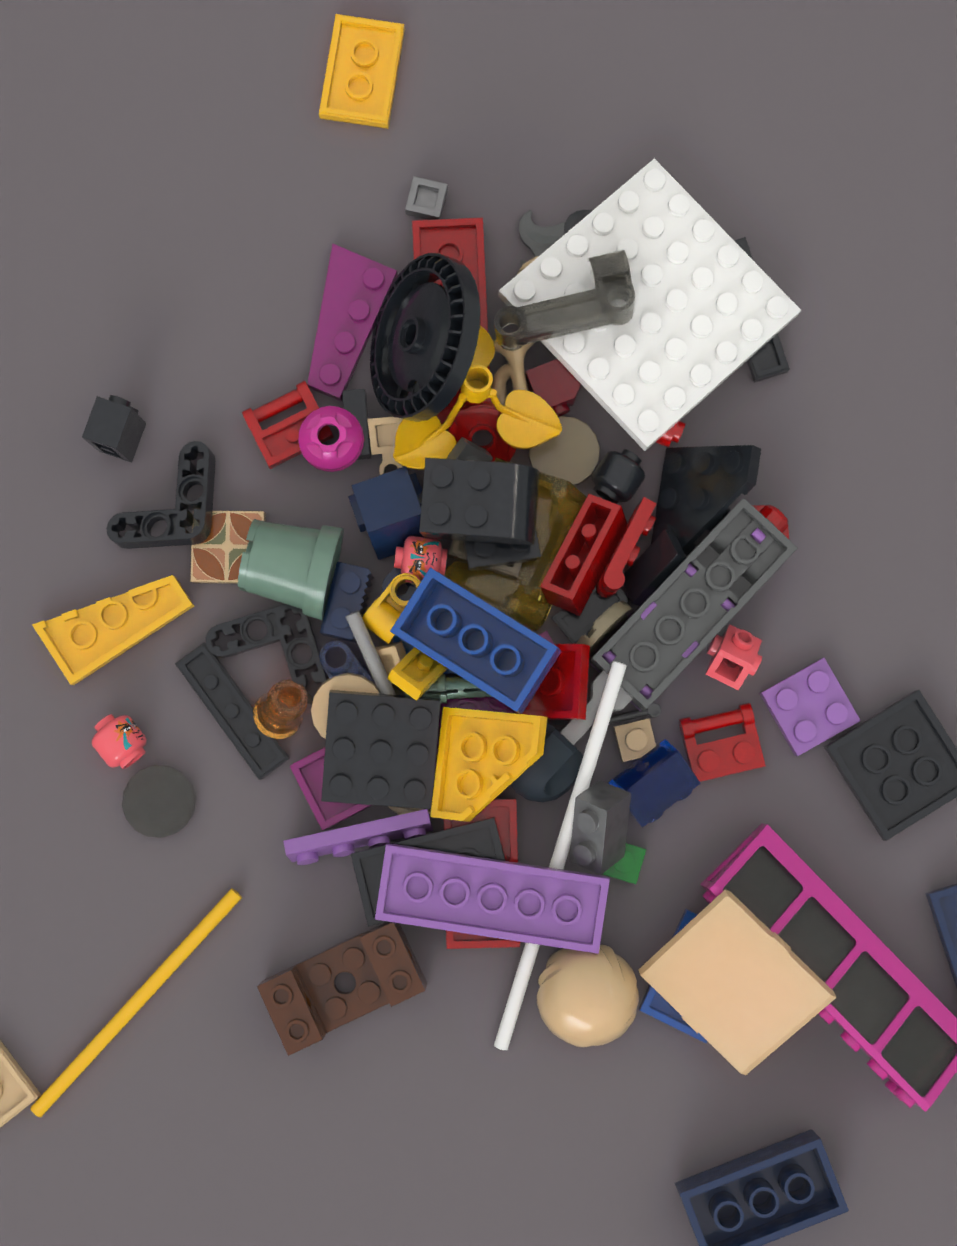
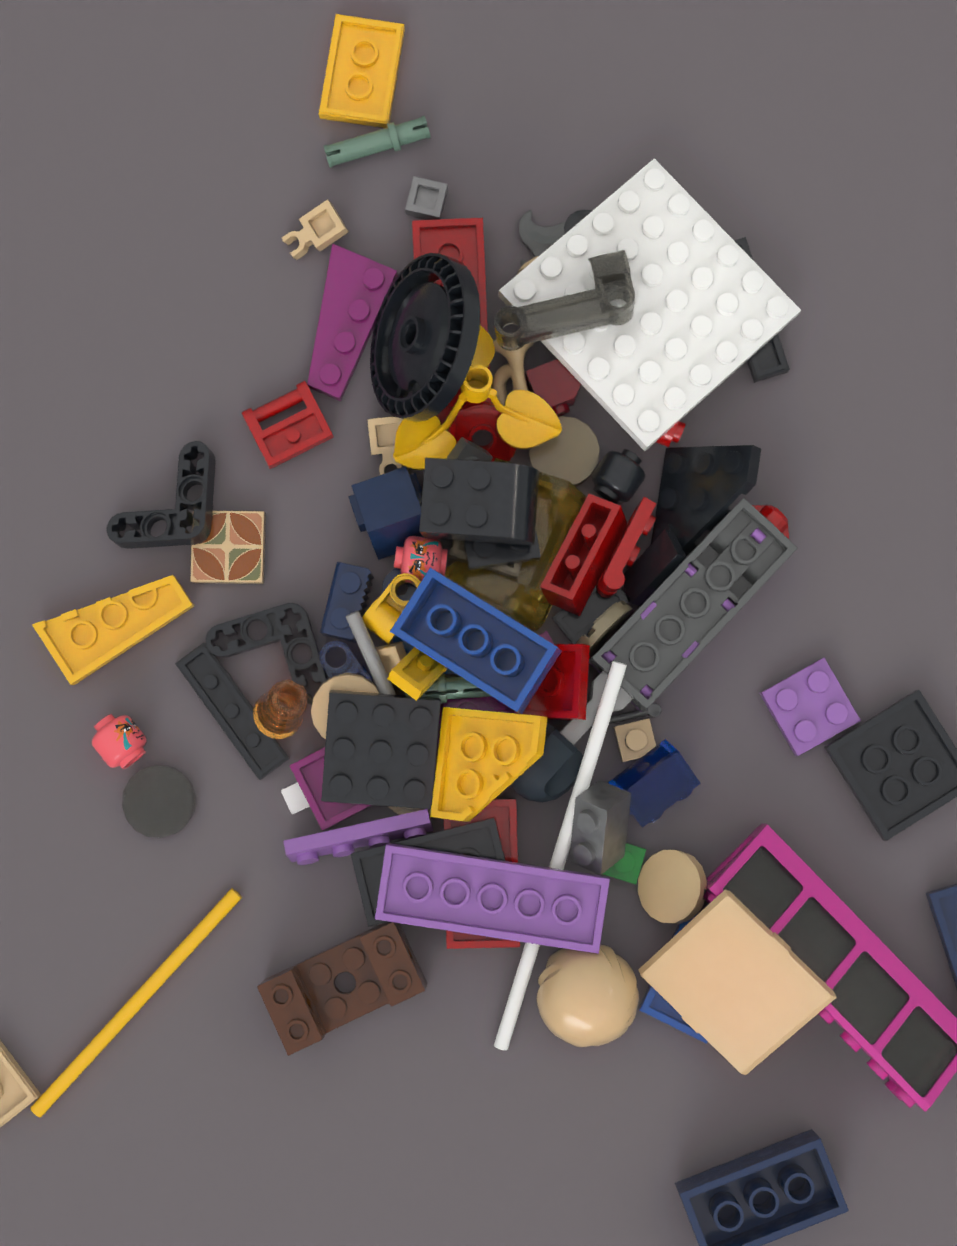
(114, 428): black brick -> none
(291, 564): sand green piece -> none
(294, 798): none -> white sticker
(321, 228): none -> tan plate
(335, 456): dark pink piece -> none
(356, 403): black piece -> none
(381, 140): none -> sand green pin
(672, 886): none -> tan tile
(722, 755): red plate -> none
(734, 656): coral brick -> none

